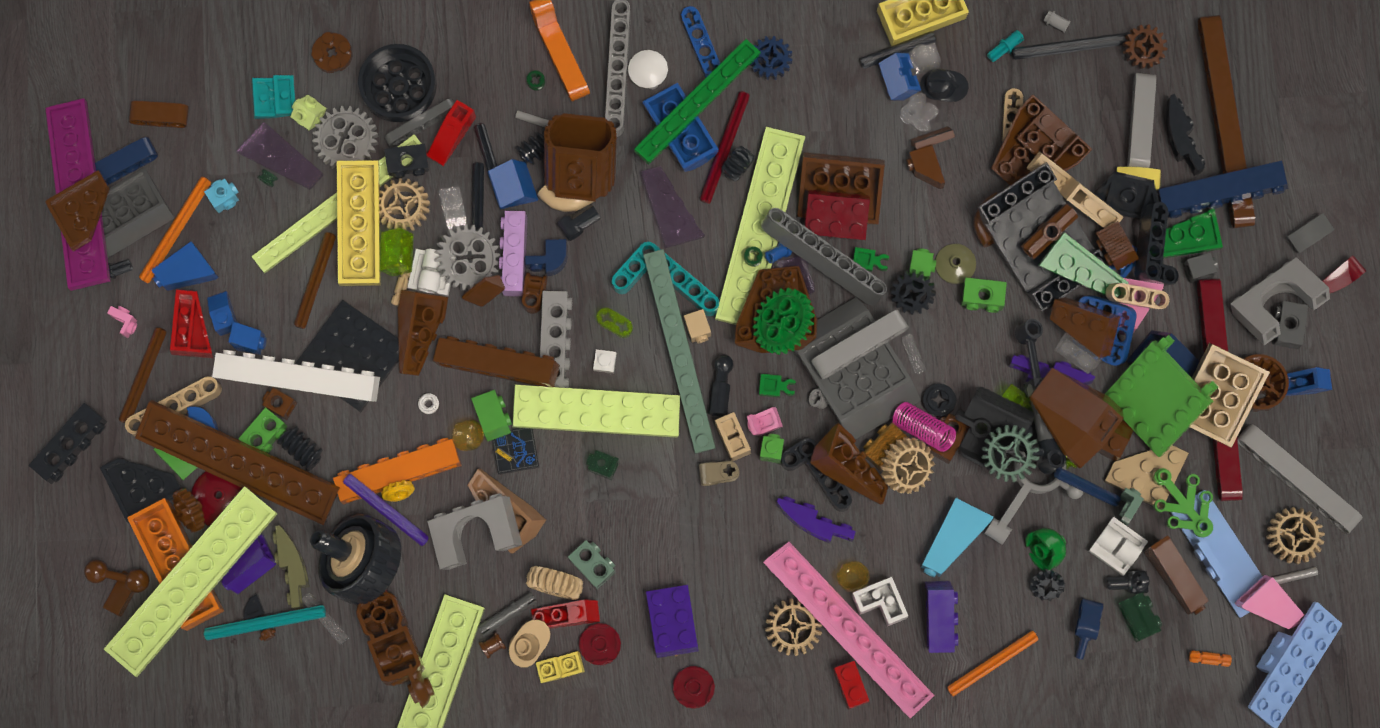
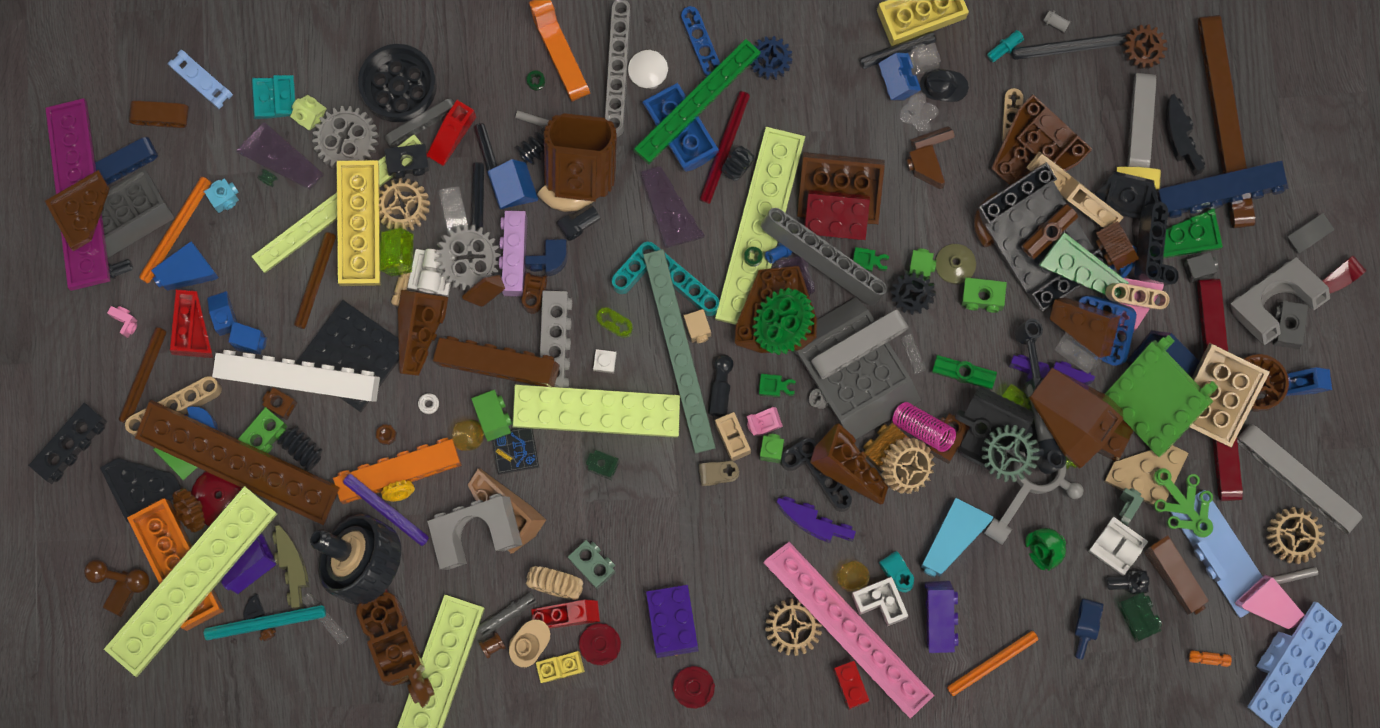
(200, 79): none -> light blue plate
(328, 42): reddish brown plate -> none
(386, 434): none -> reddish brown tile
(895, 567): none -> teal piece
(946, 393): black gear -> none
(978, 375): none -> green piece
(1043, 578): black gear -> none
(1087, 486): dark blue axle -> none

